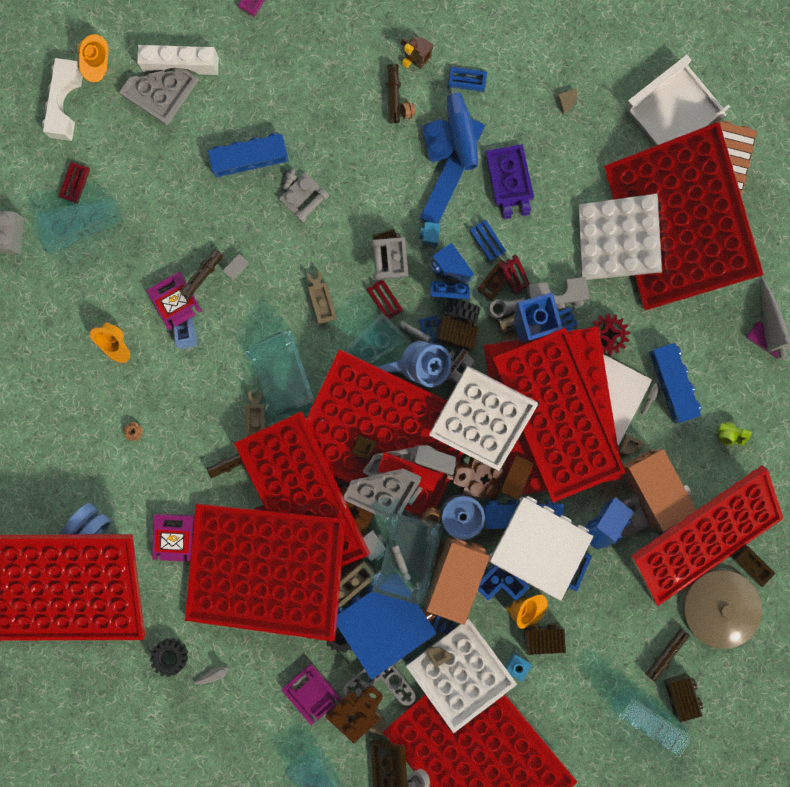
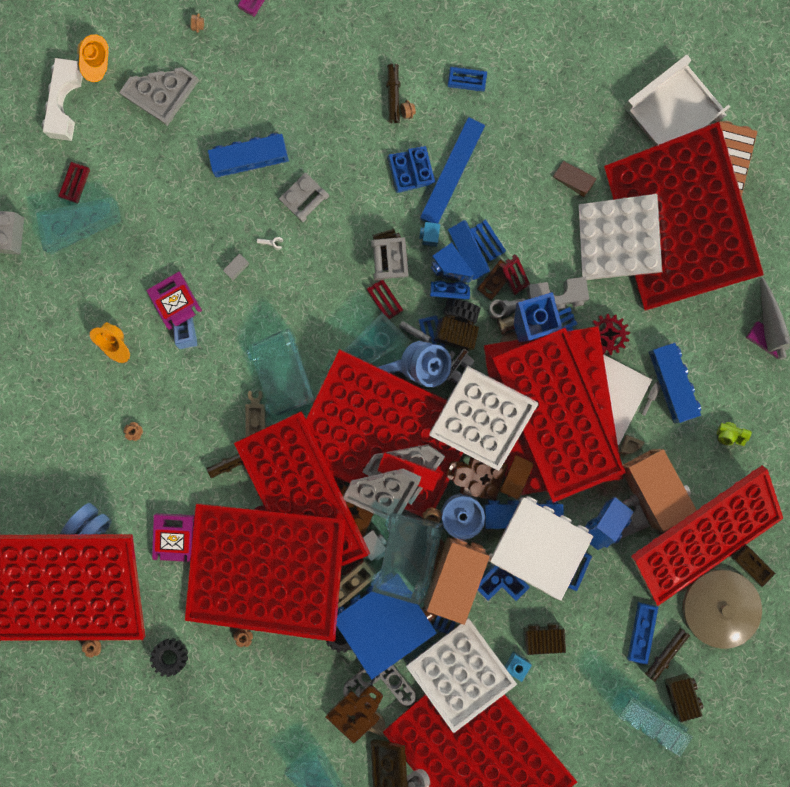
(96, 648): none -> medium nougat plate
(159, 58): white arch -> none
(197, 23): none -> medium nougat plate
(207, 267): dark brown pin -> none
(212, 675): light grey bar -> none
(248, 637): none -> medium nougat plate
(271, 242): none -> white hand
(290, 177): light grey piece -> none
(313, 696): magenta container -> none
(321, 300): dark tan plate -> none
(363, 447): dark brown tile -> none
(401, 563): light grey wheel -> none
(411, 169): none -> blue slope
(417, 51): reddish brown piece -> none
(435, 460): light grey slope -> none
(438, 655): dark tan tile -> none
(453, 135): blue plate -> none
(469, 249): none -> blue tile
(510, 179): dark purple tile -> none
(528, 610): light orange piece -> none
(567, 100): dark tan tile -> none
(574, 178): none -> reddish brown slope
(642, 633): none -> blue tile

